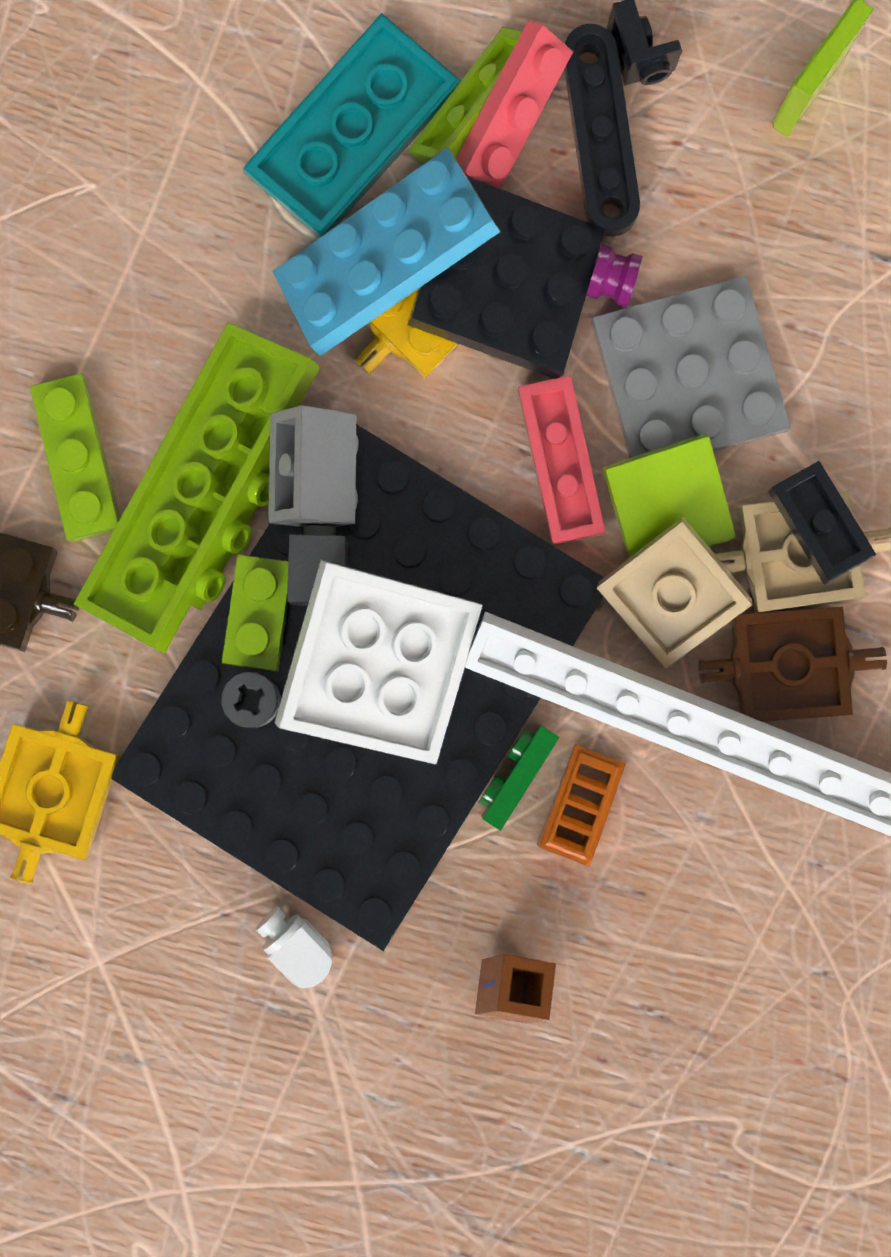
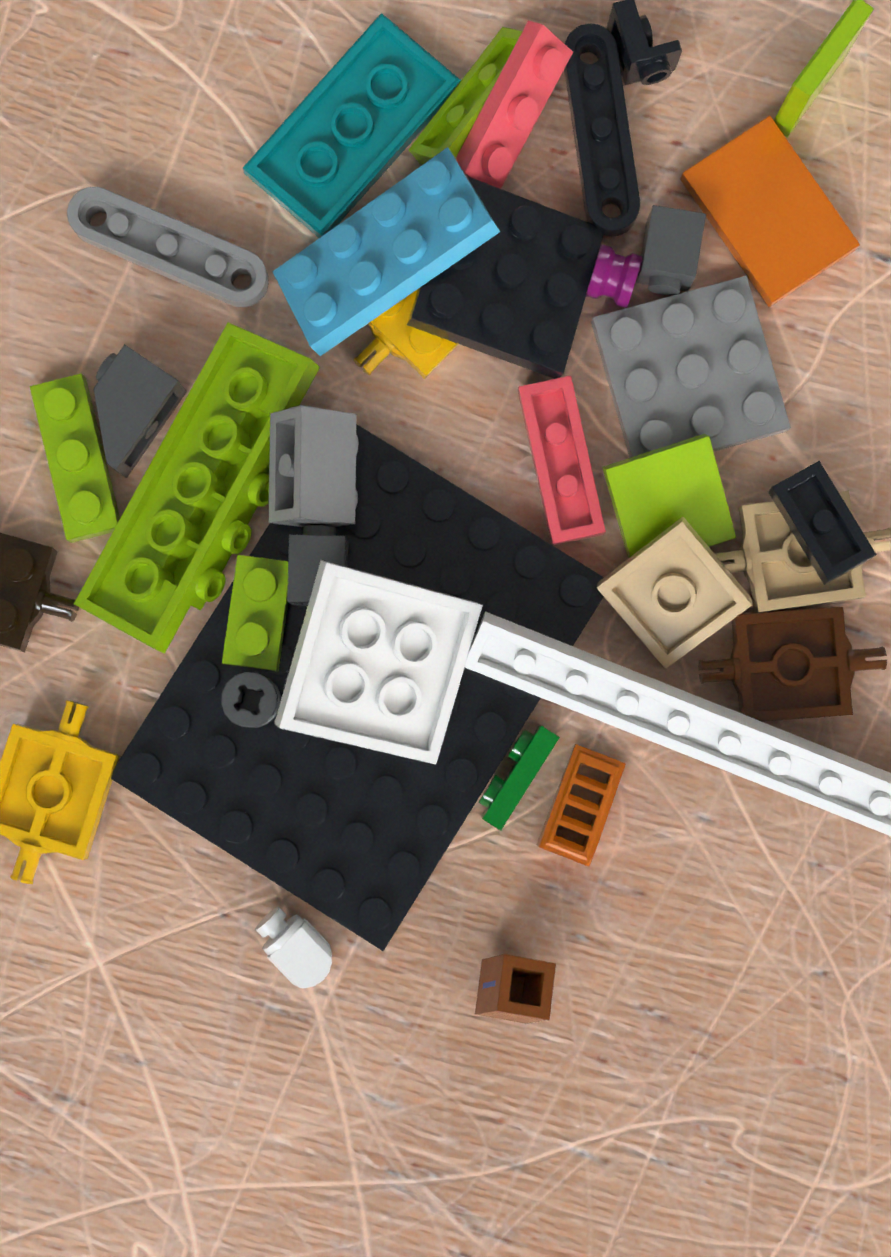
(132, 406): none -> dark grey slope
(167, 246): none -> light grey plate
(671, 250): none -> dark grey brick
(769, 211): none -> orange tile

